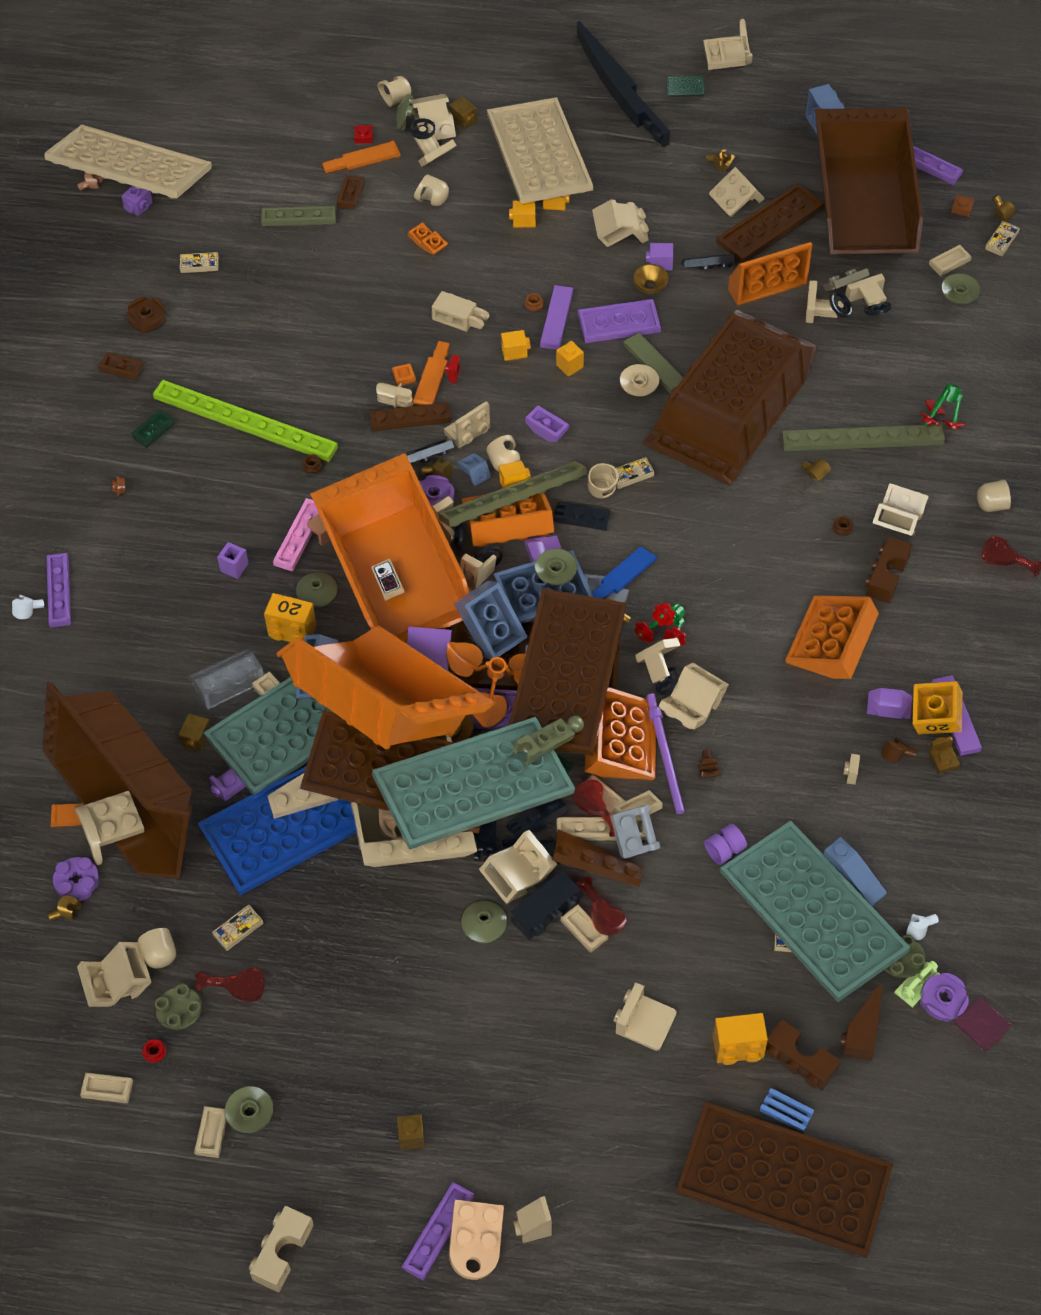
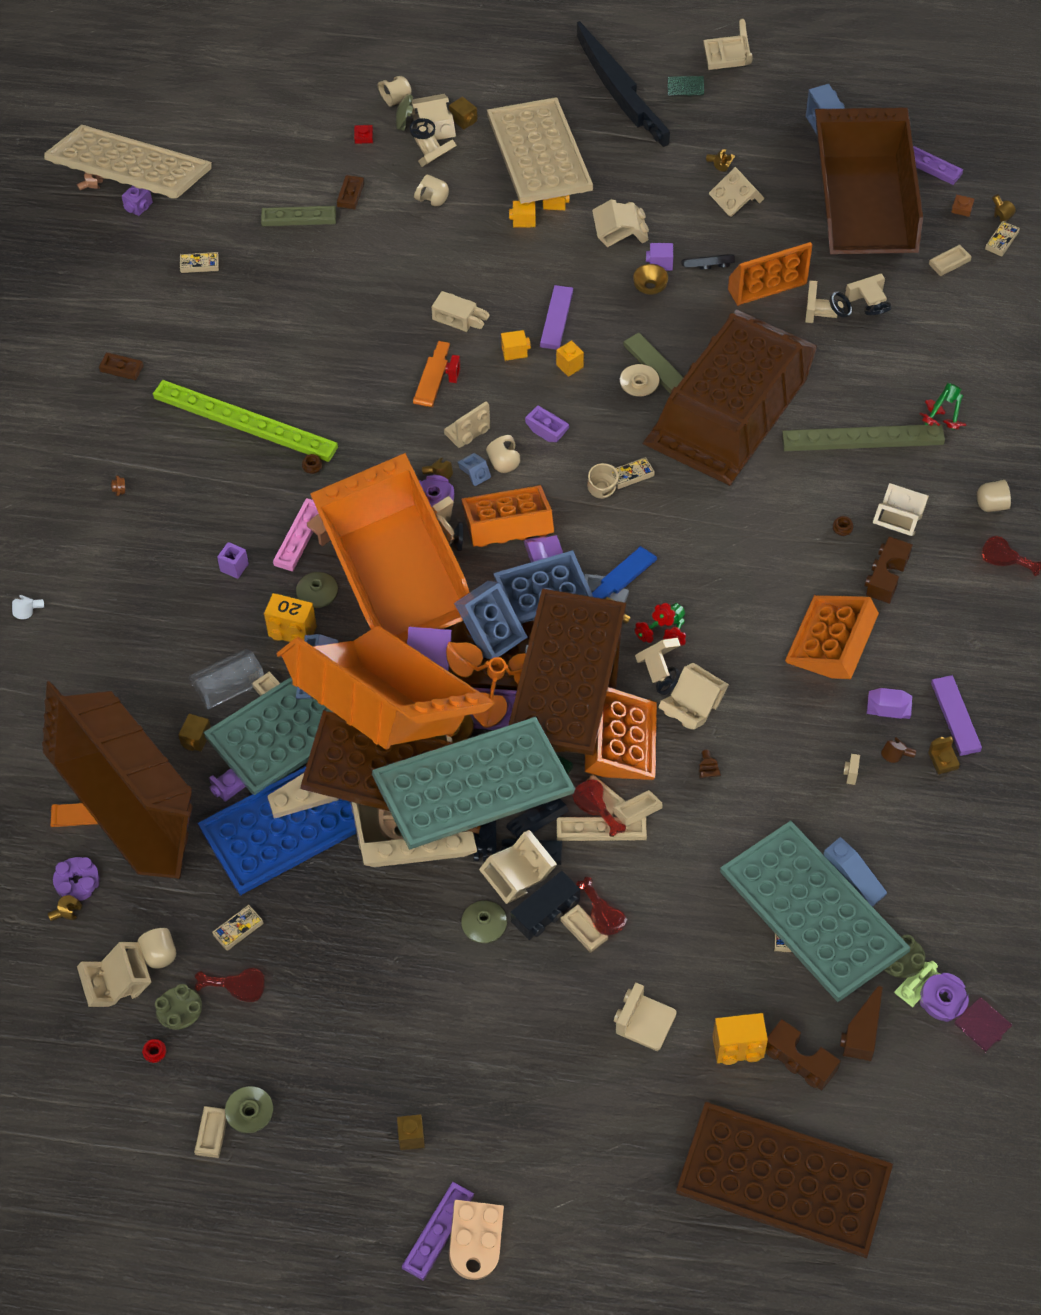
(58, 590): medium lavender tile -> none
(106, 1087): tan tile -> none
(109, 822): tan piece -> none
(148, 322): reddish brown plate -> none
(153, 428): clear green plate -> none
(289, 1228): tan arch -> none
(363, 157): orange piece -> none
(387, 579): tile -> none
(394, 395): tan arm -> none
(403, 374): orange tile -> none
(410, 416): reddish brown plate -> none
(424, 453): hinge -> none
(426, 239): orange slope -> none
(478, 569): tan piece -> none
(512, 493): olive plate -> none
(513, 473): light orange brick -> none
(533, 302): dark orange plate -> none
(533, 1221): tan slope -> none
(548, 738): olive plate -> none
(556, 560): olive dish -> none
(581, 515): black hinge -> none
(593, 859): reddish brown wing -> none
(619, 320): medium lavender tile -> none
(628, 834): light grey plate -> none
(655, 716): medium lavender bar -> none
(723, 845): medium lavender wheel -> none
(770, 223): reddish brown plate -> none
(790, 1102): medium blue tile -> none
(817, 469): pearl gold piece -> none
(851, 276): dark tan plate -> none
(919, 925): white piece -> none
(937, 708): light orange brick -> none
(960, 288): olive dish -> none

